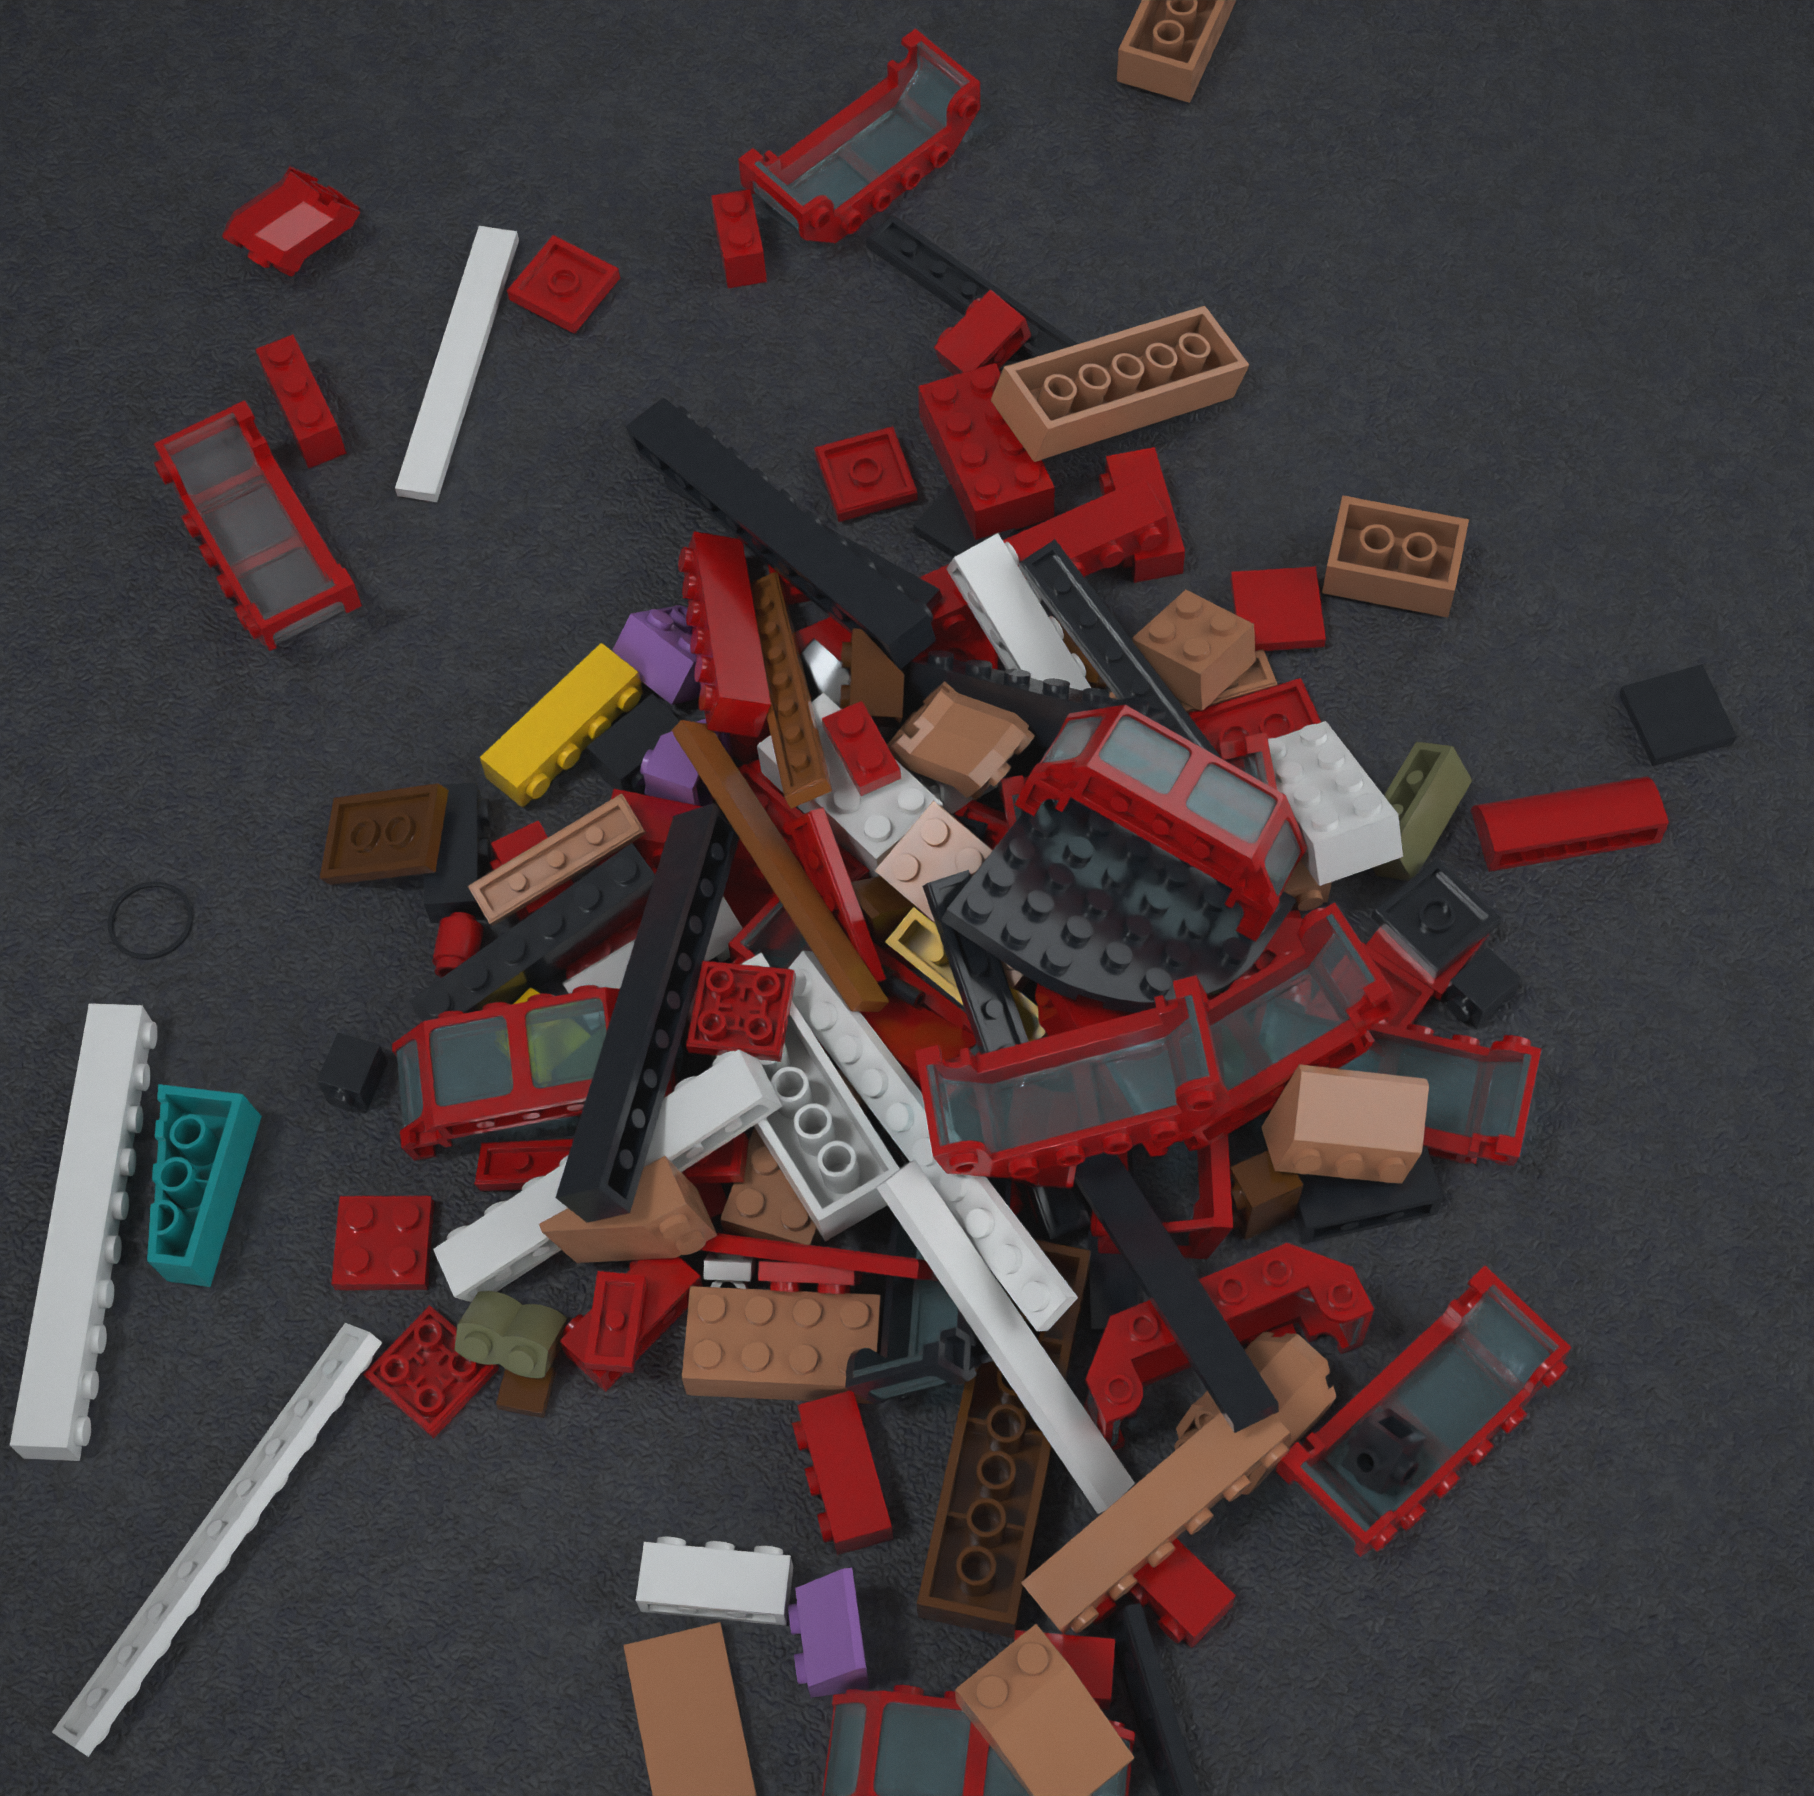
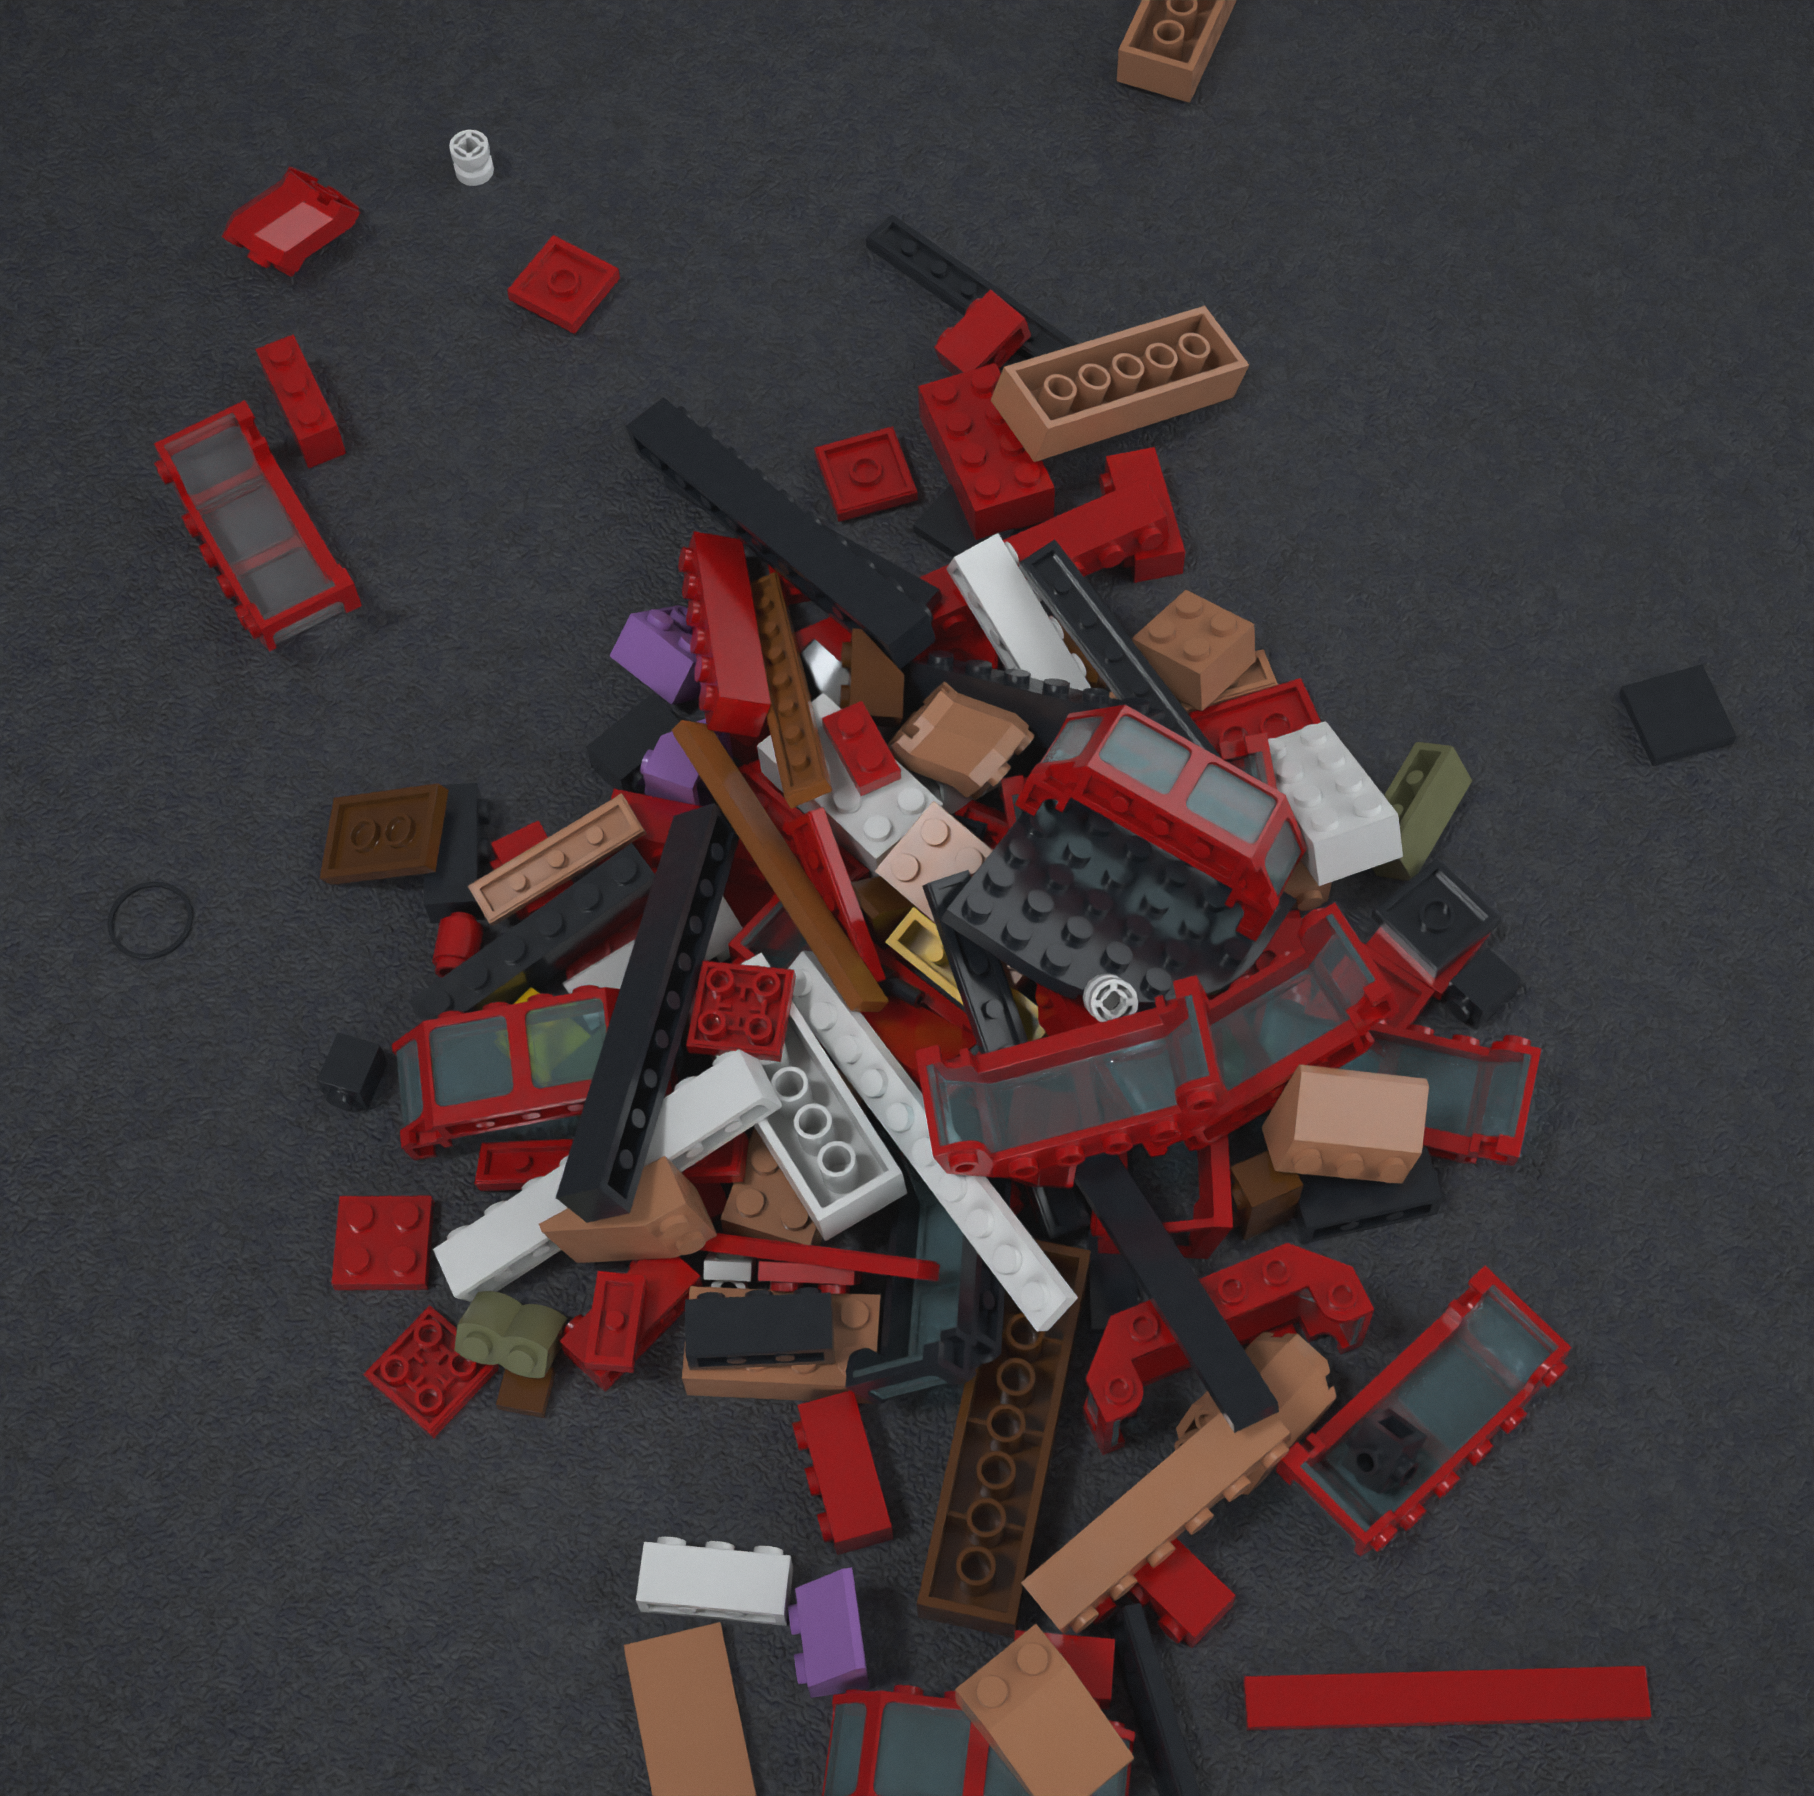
(84, 1234): white brick -> none
(197, 1178): teal wedge -> none
(216, 1539): white plate -> none
(457, 364): white tile -> none
(471, 157): none -> white wheel
(562, 725): yellow brick -> none
(739, 238): red brick -> none
(759, 1329): none -> black brick
(870, 147): windscreen -> none
(1006, 1336): white tile -> none
(1104, 993): none -> white wheel
(1281, 606): red tile -> none
(1395, 556): nougat brick -> none
(1446, 1698): none -> red tile
(1570, 823): red brick -> none

